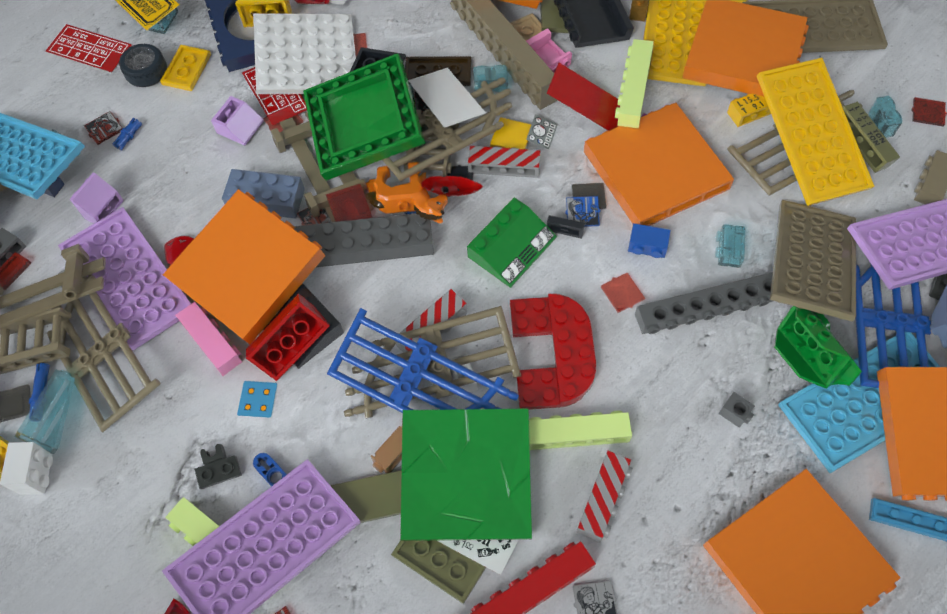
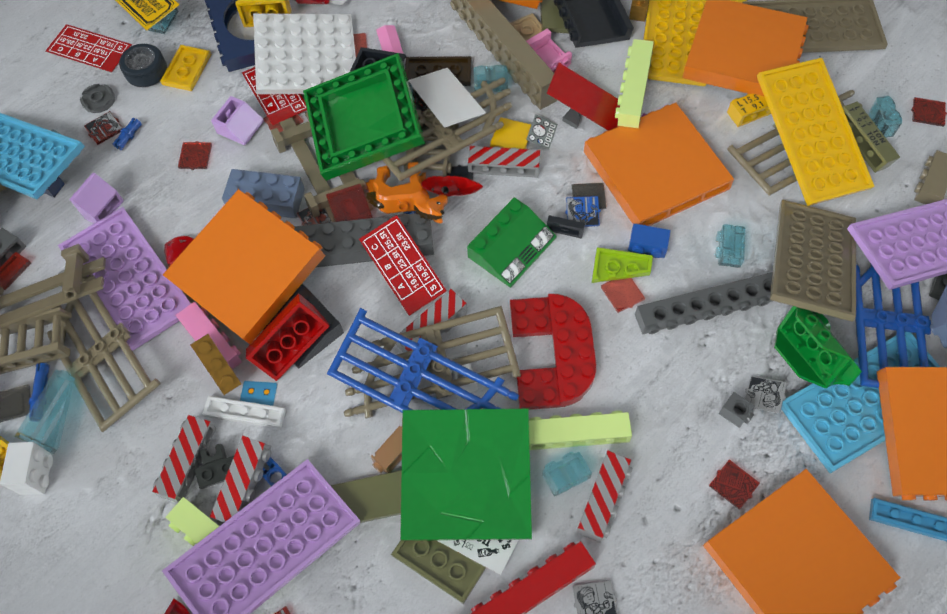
(97, 98): none -> dark grey tile
(184, 458): none -> light grey brick
(194, 155): none -> clear red piece
(215, 364): none -> pearl gold arch
(241, 478): none -> light grey brick
(244, 412): none -> white tile
(389, 39): none -> bright pink piece
(402, 265): none -> red sticker
(566, 473): none -> clear light blue brick
(572, 118): none -> dark grey tile
(618, 265): none -> lime wing
(734, 484): none -> clear red piece
(766, 394): none -> piece

